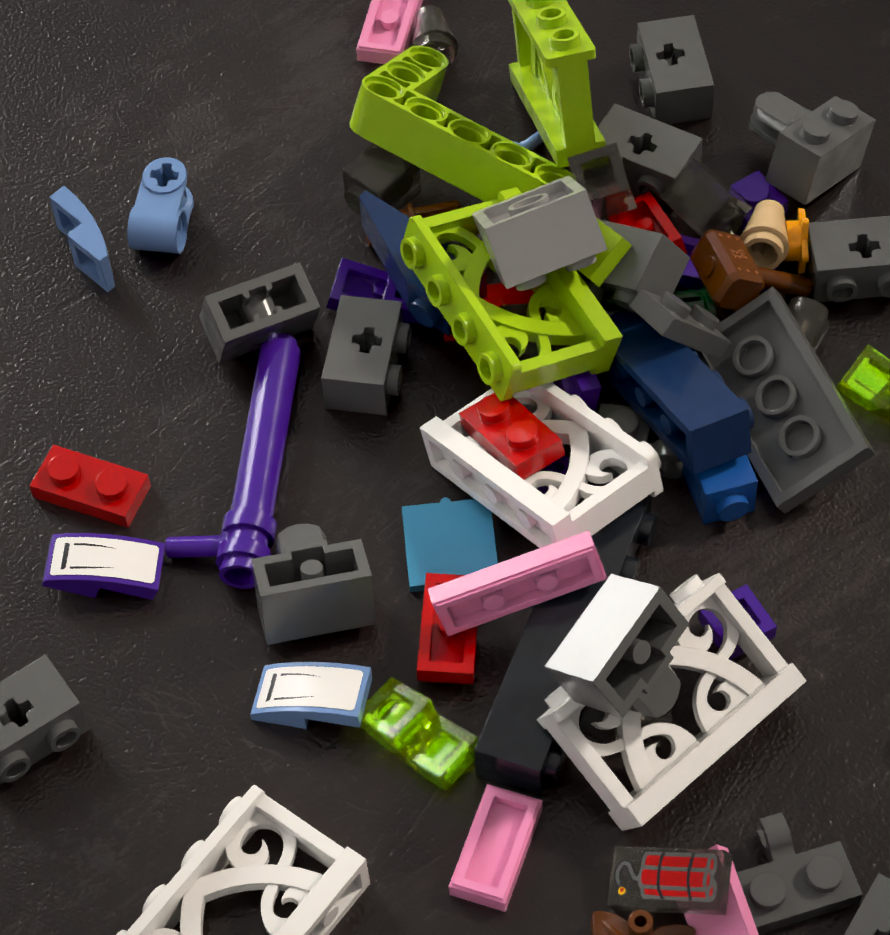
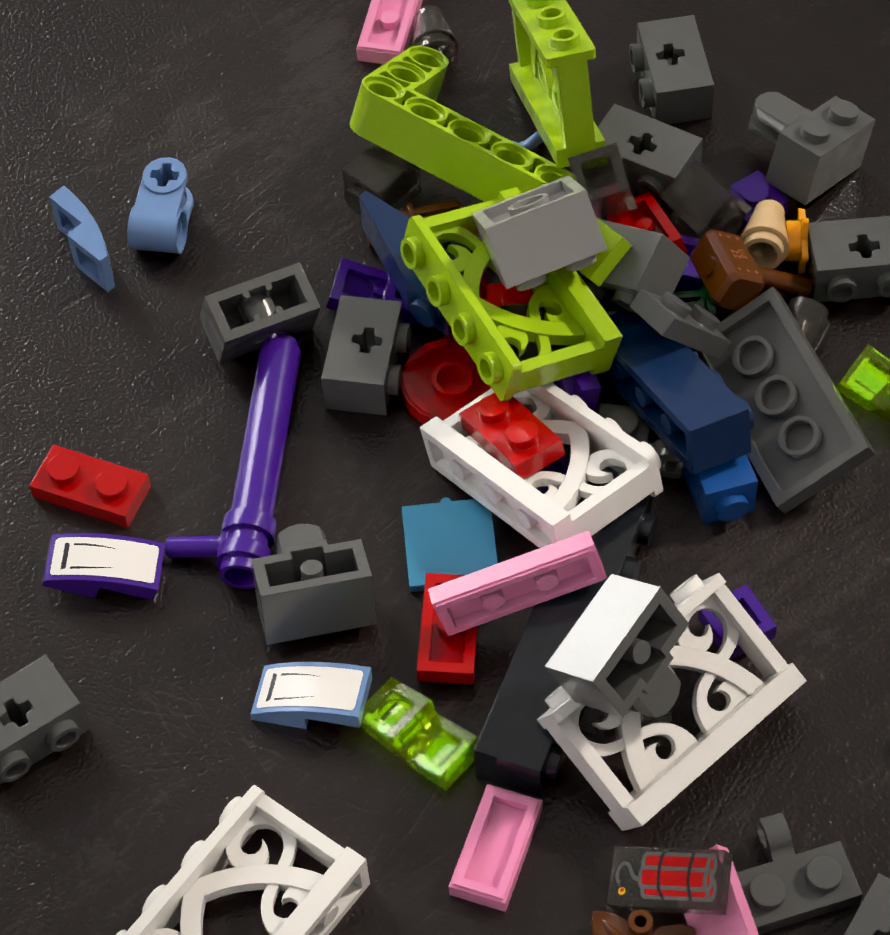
(440, 380): none -> red tile

